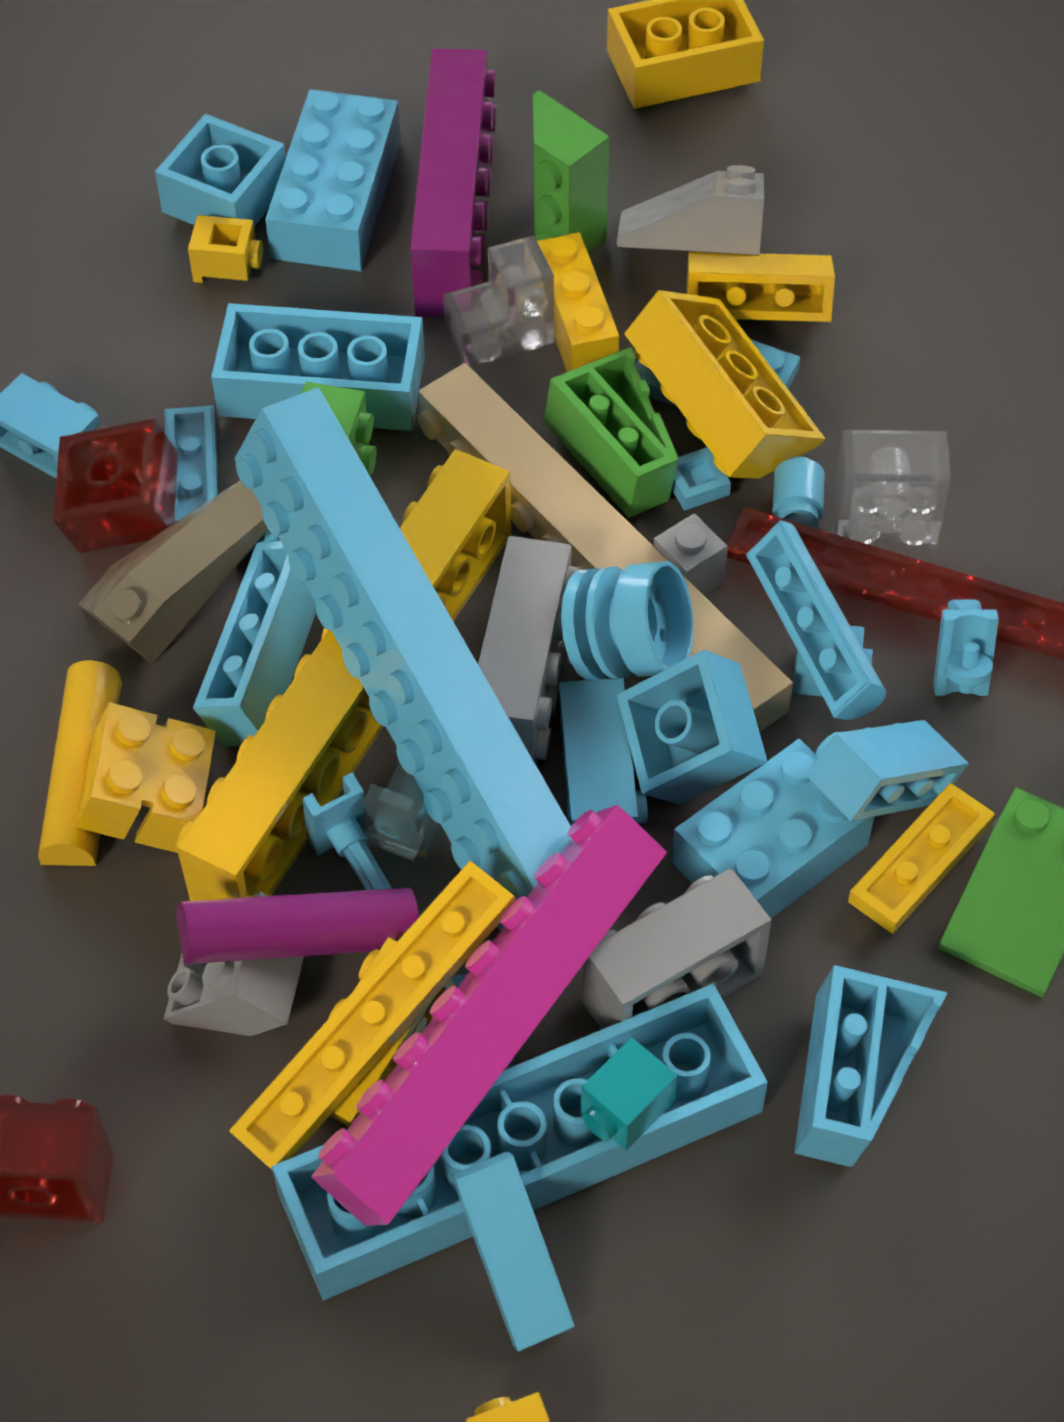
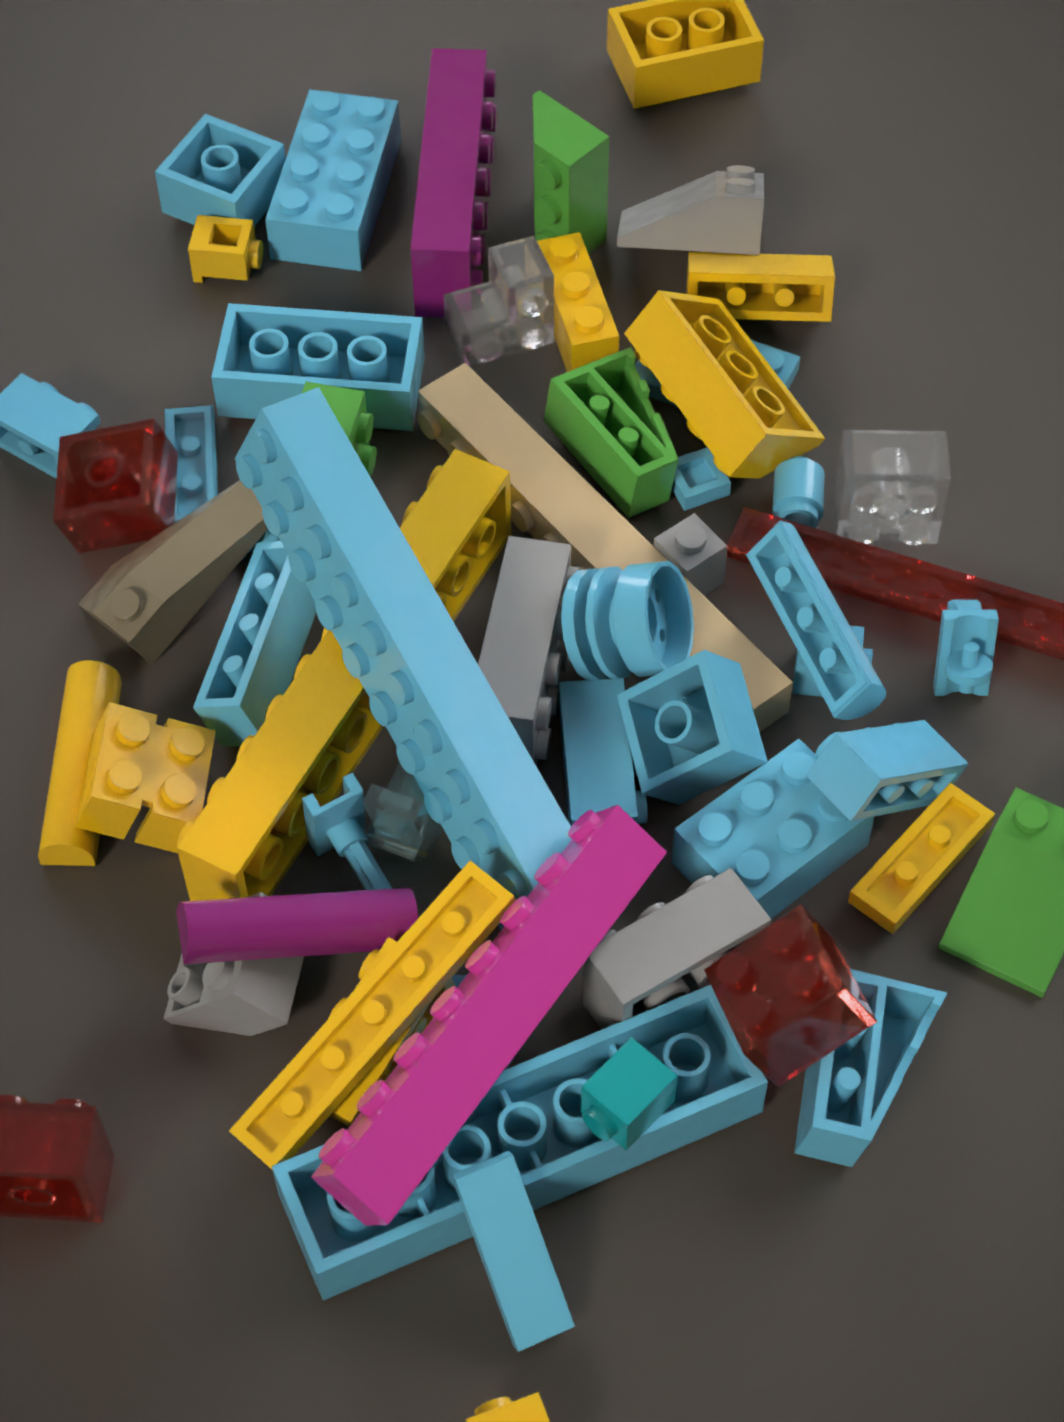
(789, 996): none -> clear red brick

